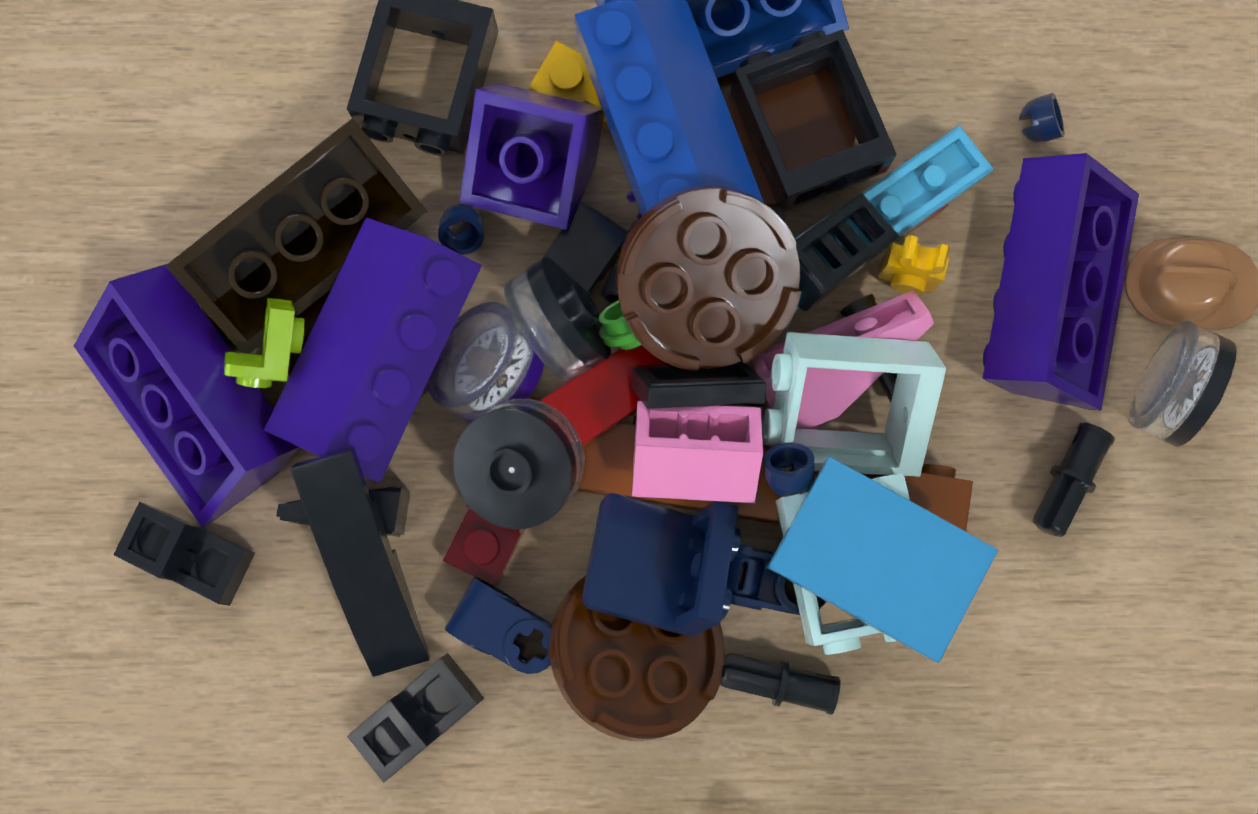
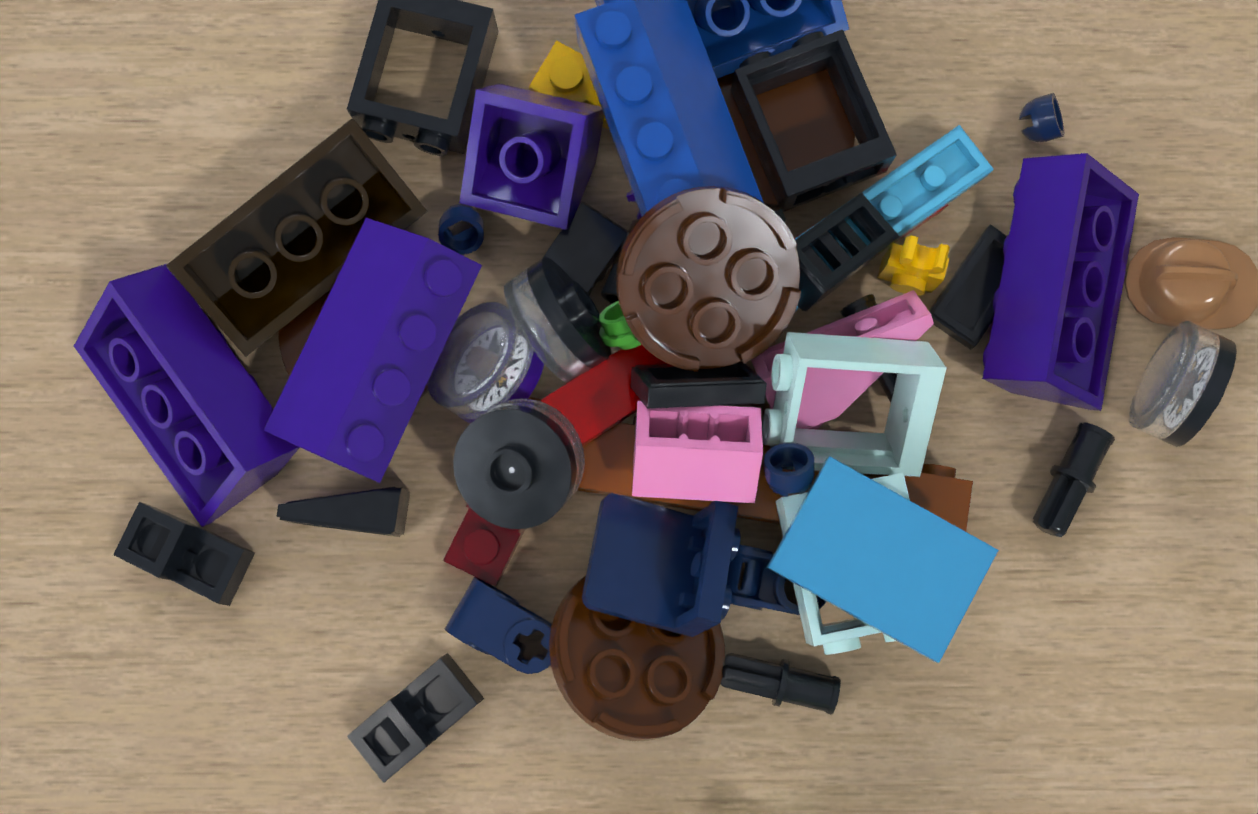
(281, 337): lime bracket -> none
(360, 561): black slope -> none
(966, 302): none -> black tile

